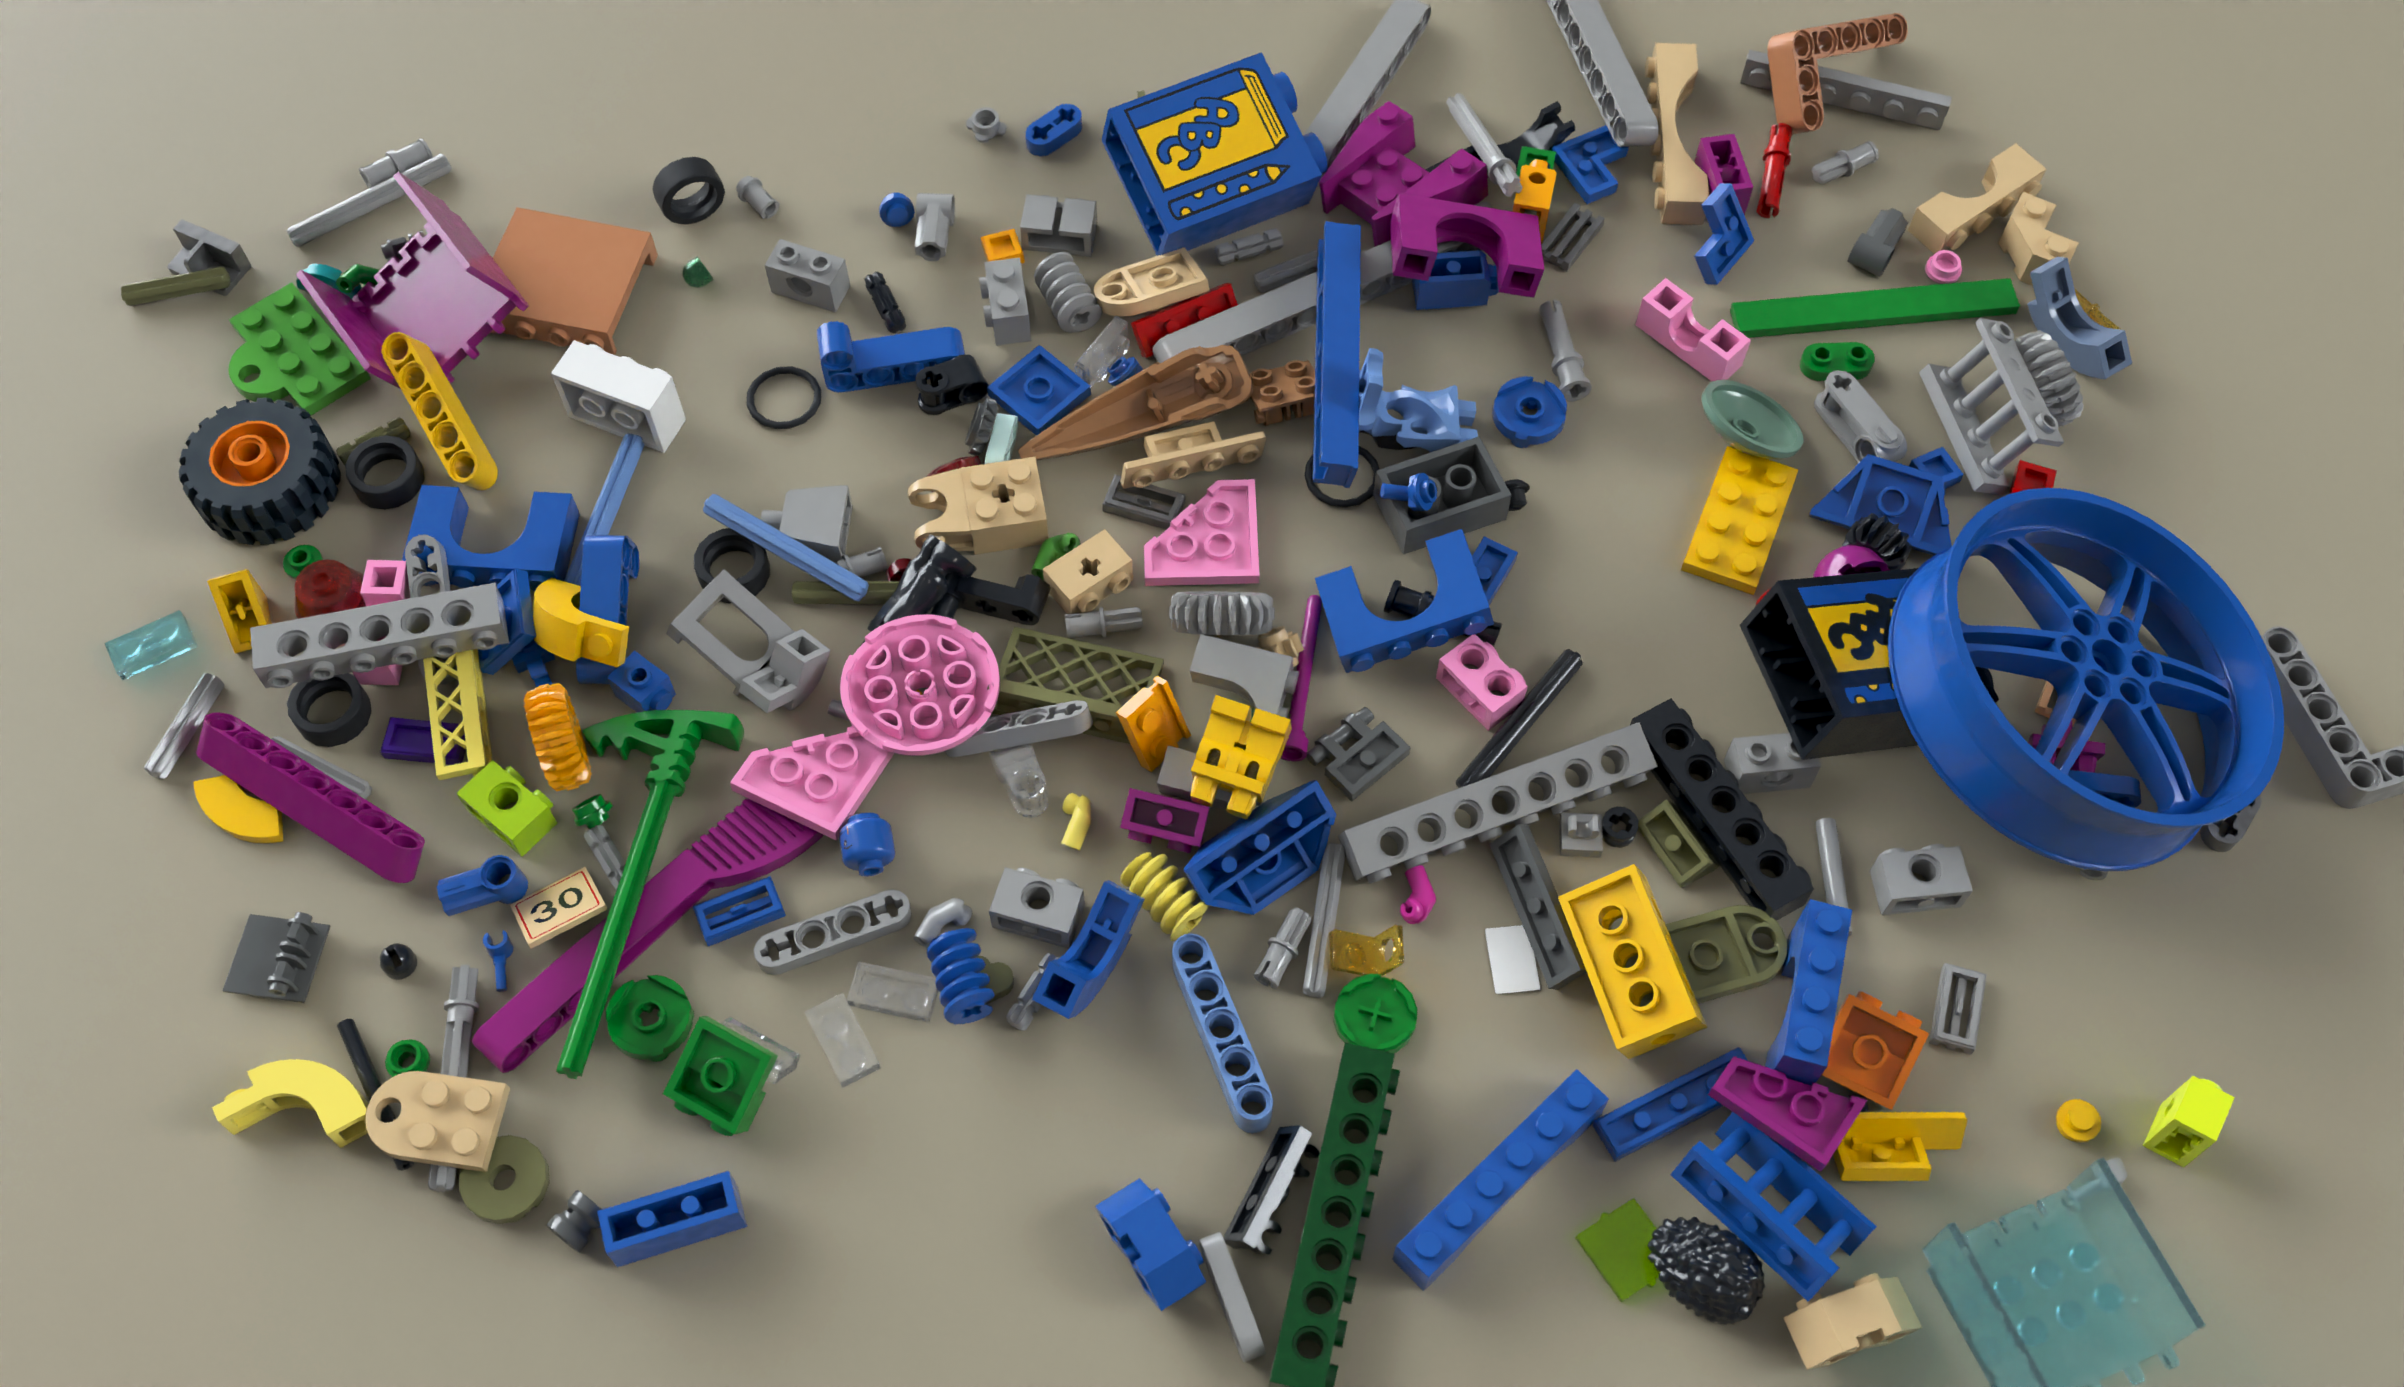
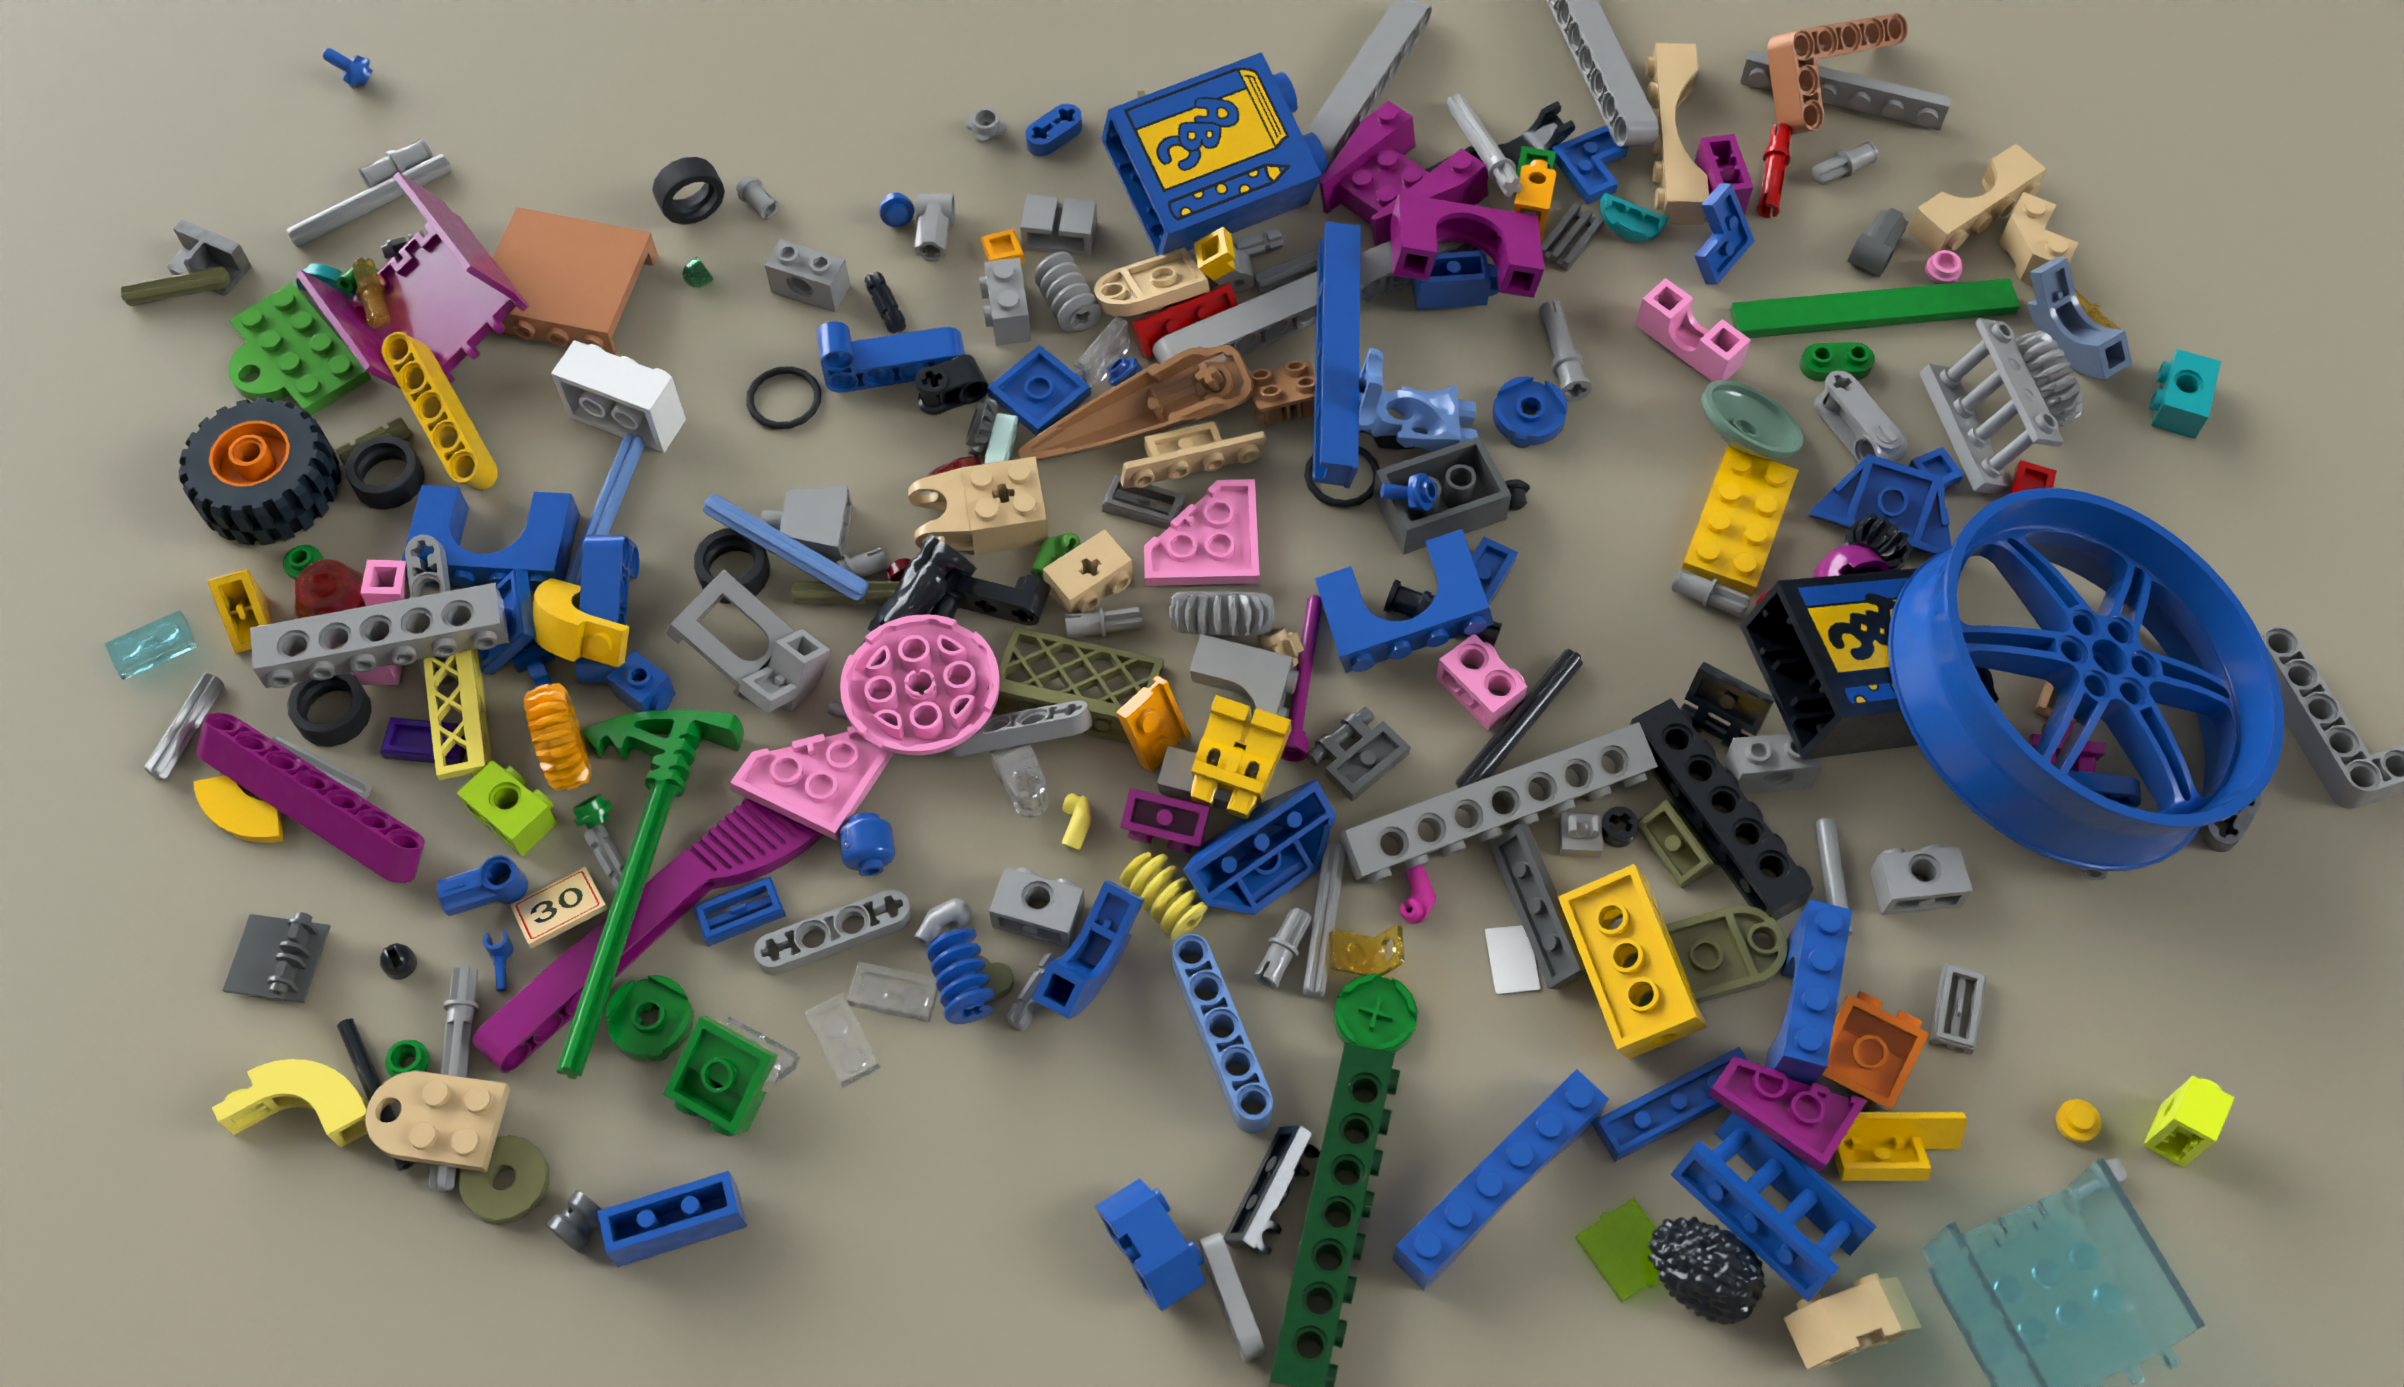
(355, 70): none -> blue plate
(371, 293): none -> clear yellow axle
(1223, 261): none -> yellow leg
(1630, 220): none -> teal tile
(1710, 593): none -> light grey axle
(1728, 699): none -> black plate
(2184, 393): none -> teal brick

